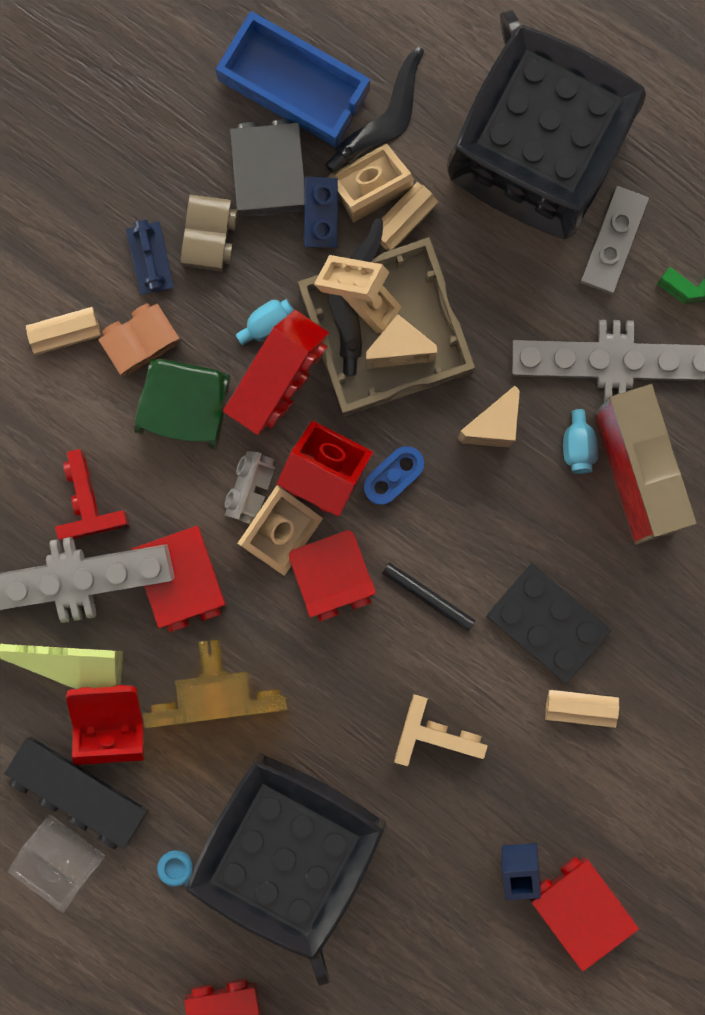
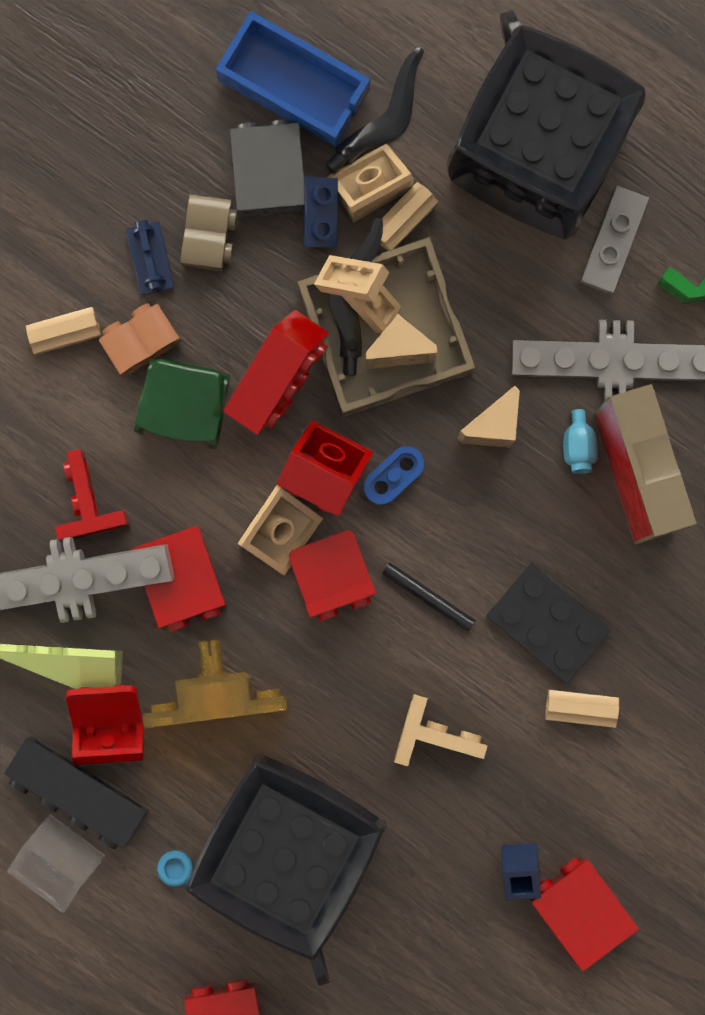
(252, 471): light grey hinge -> none
(263, 320): medium azure plant -> none

